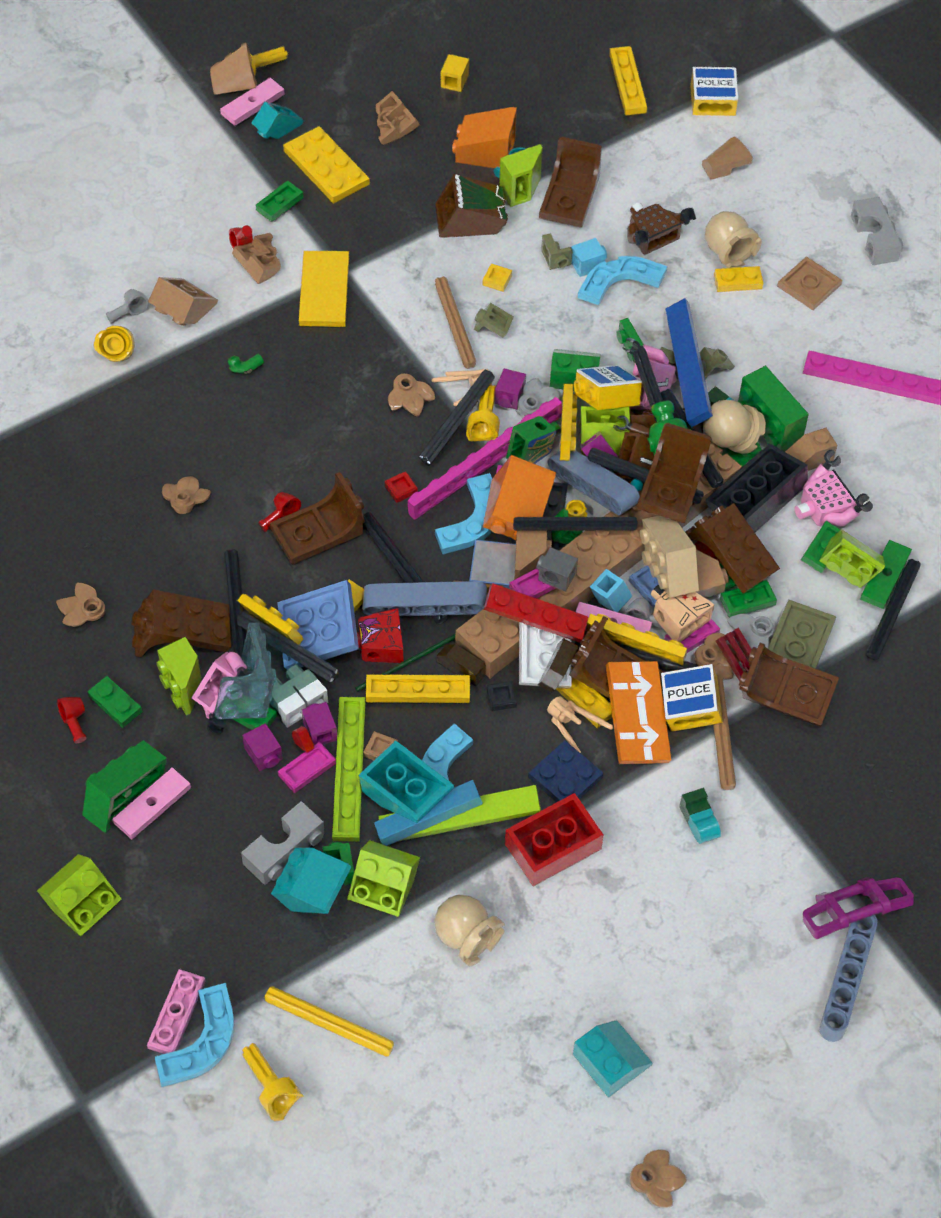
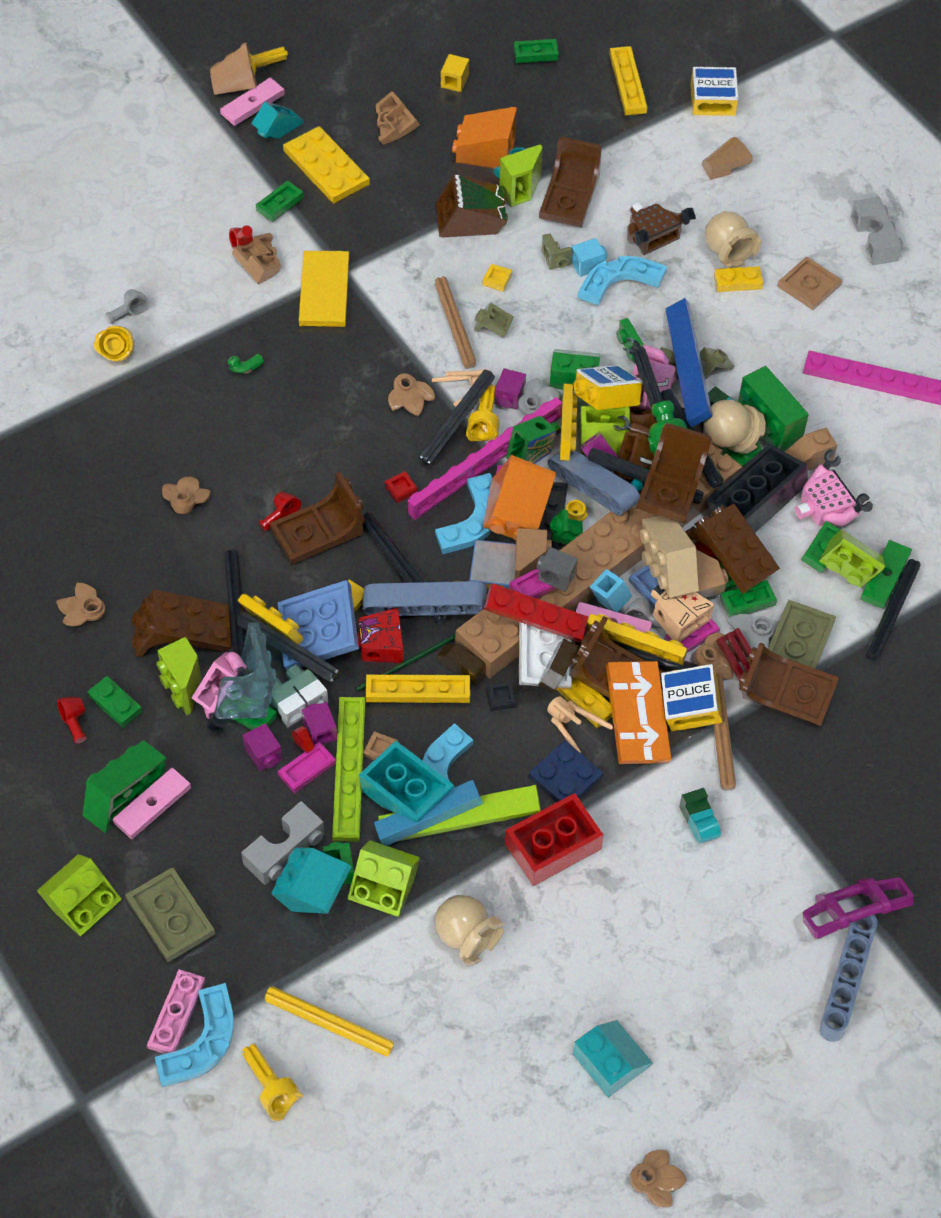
(170, 914): none -> olive plate
(181, 300): medium nougat slope -> none
(536, 50): none -> green plate
(575, 523): black axle -> none

